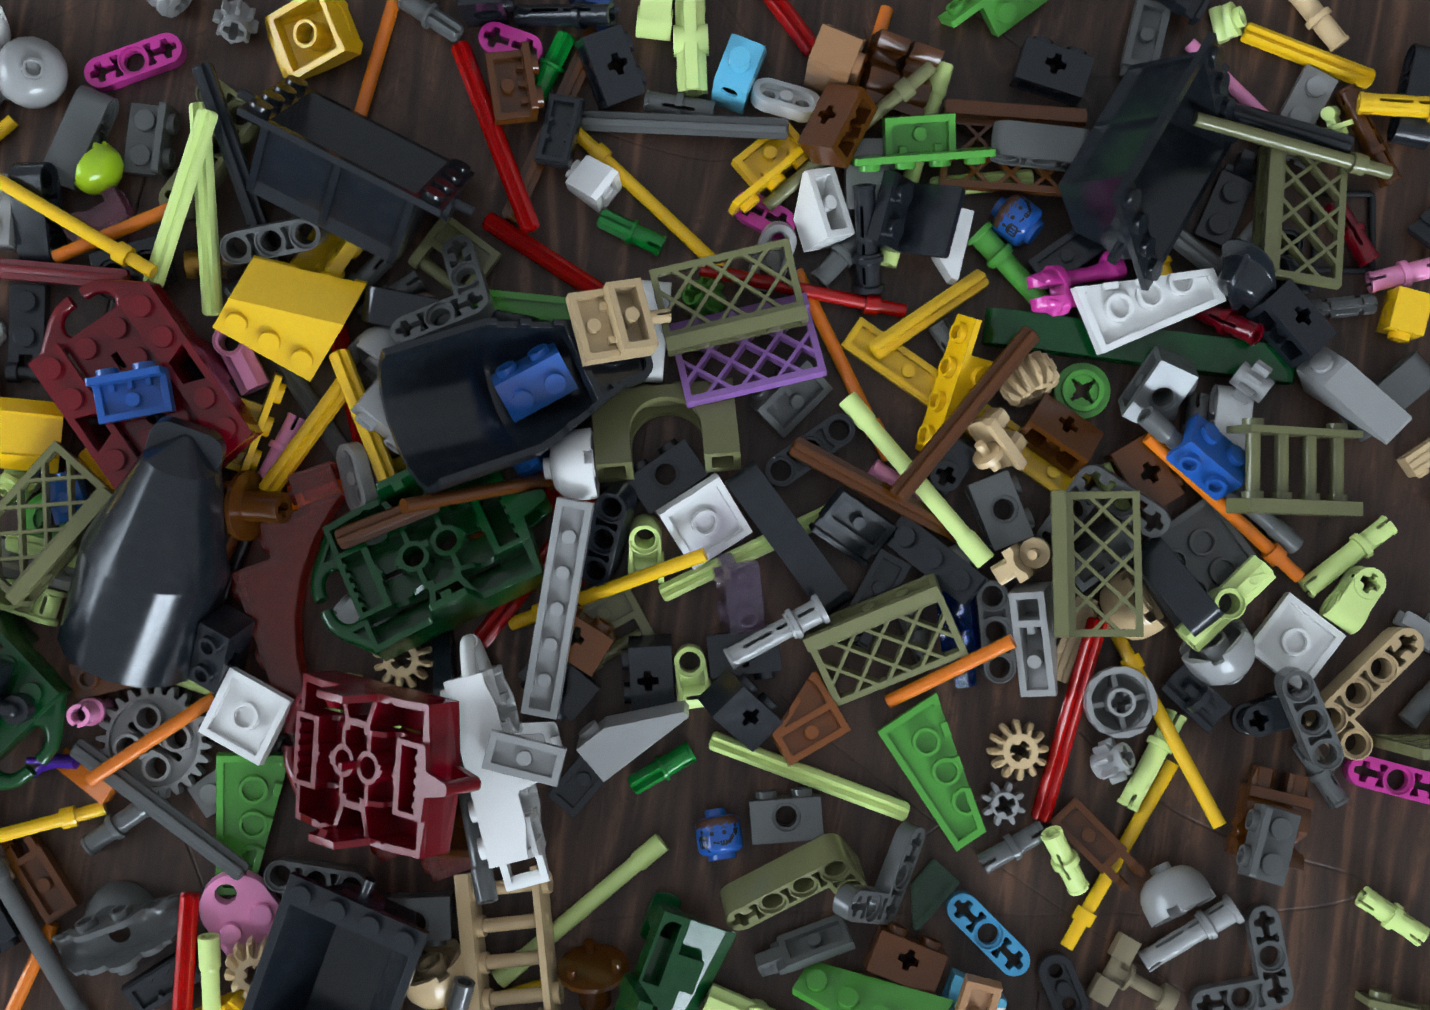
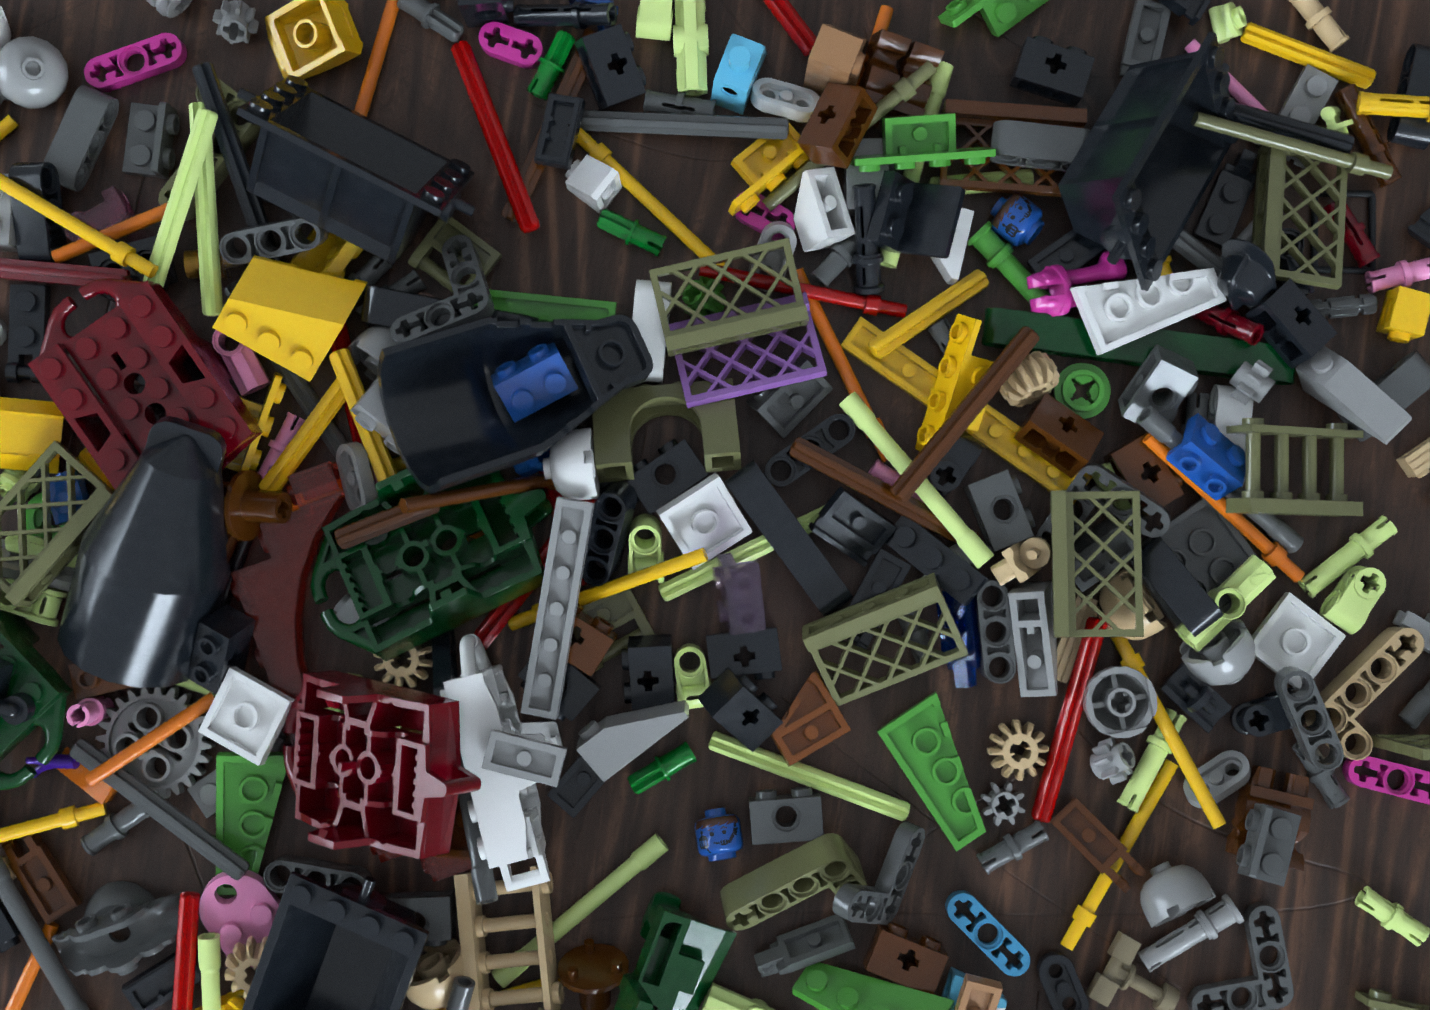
(99, 169): lime hair -> none
(132, 393): blue bracket -> none
(513, 85): reddish brown bracket -> none
(539, 253): red axle -> none
(614, 322): tan plate -> none
(792, 624): light grey pin -> none
(929, 891): tile -> none
(950, 671): orange bar -> none
(995, 446): tan hips -> none
(1064, 860): yellowish green pin -> none
(1216, 778): none -> light grey plate

